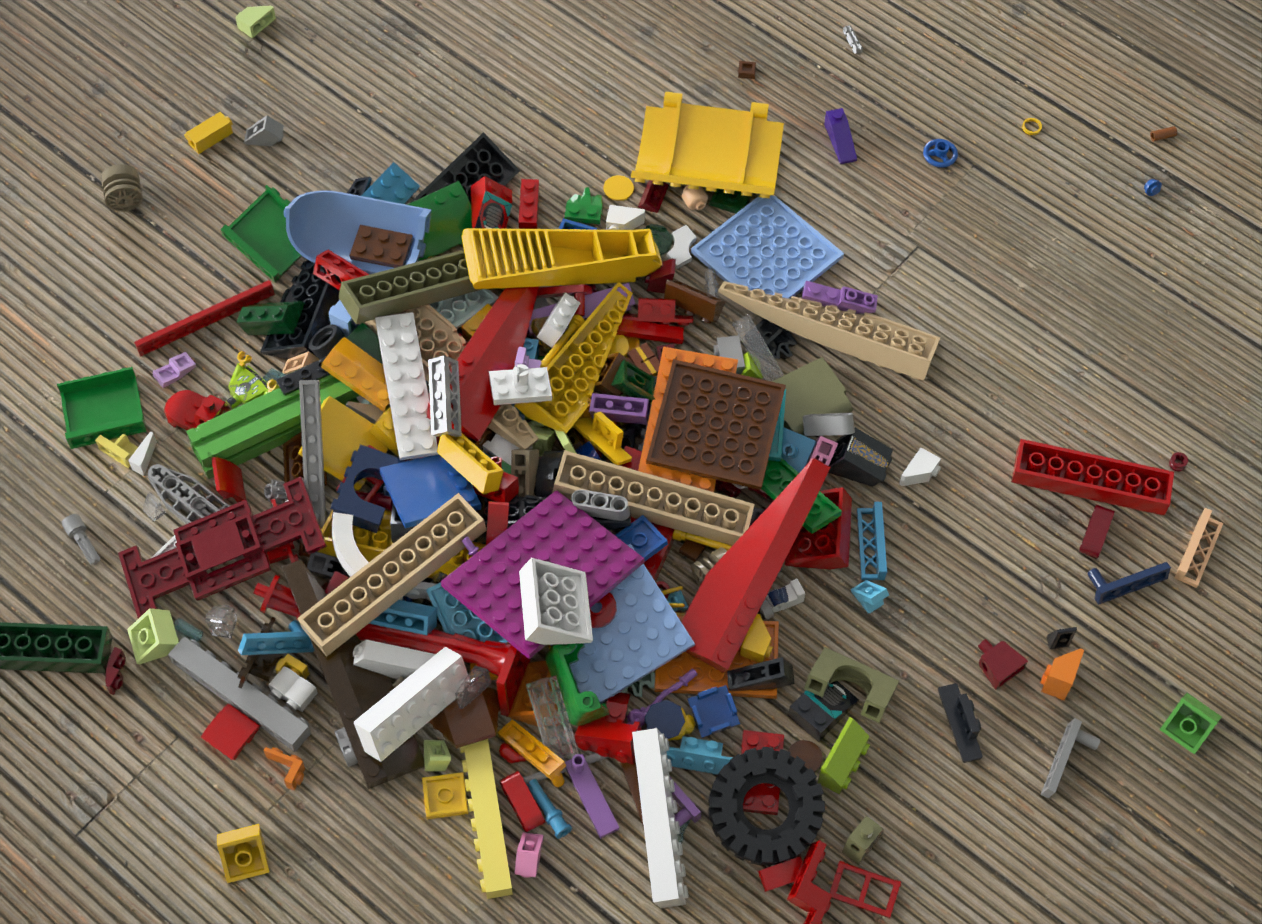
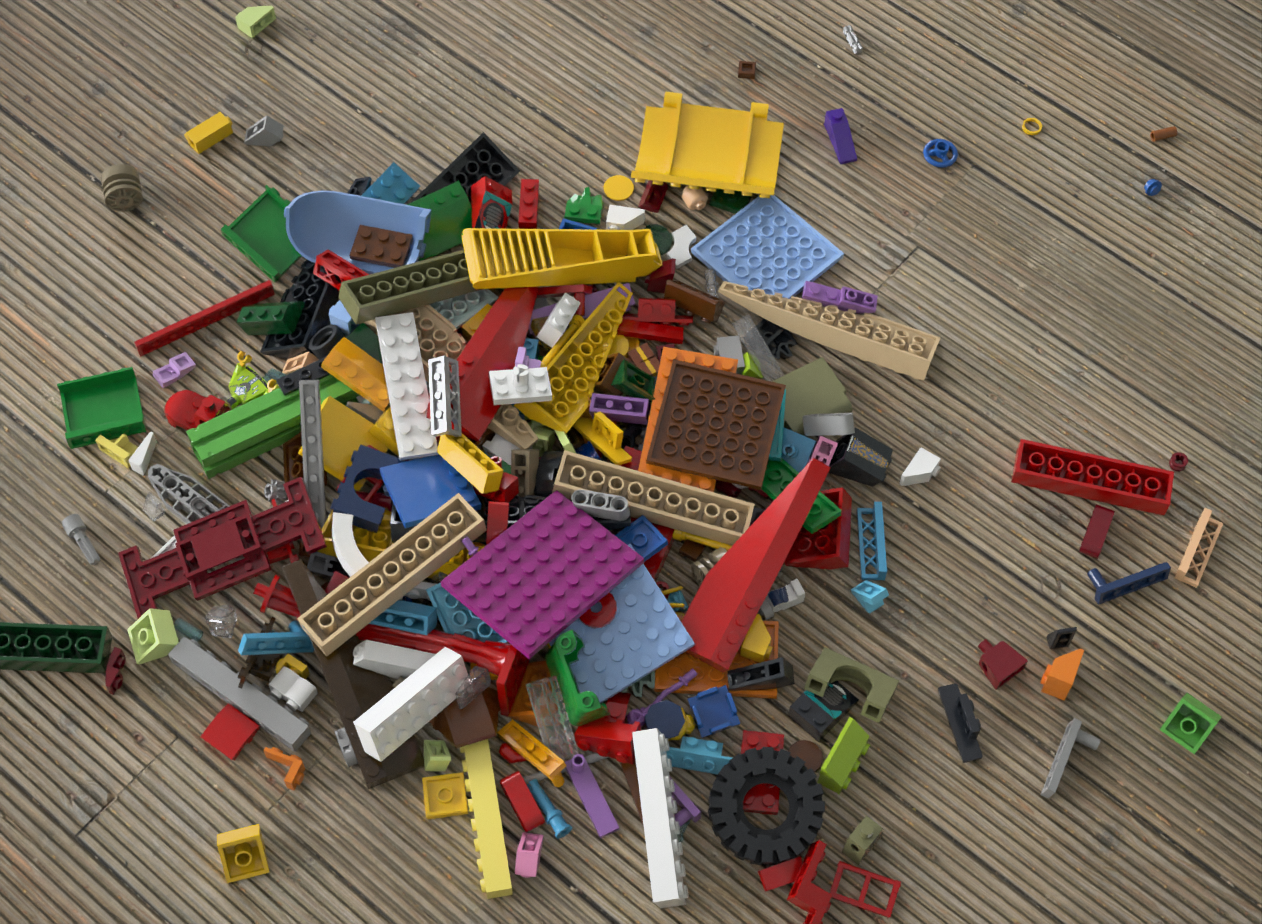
(228, 479): red slope -> none
(555, 604): white slope -> none

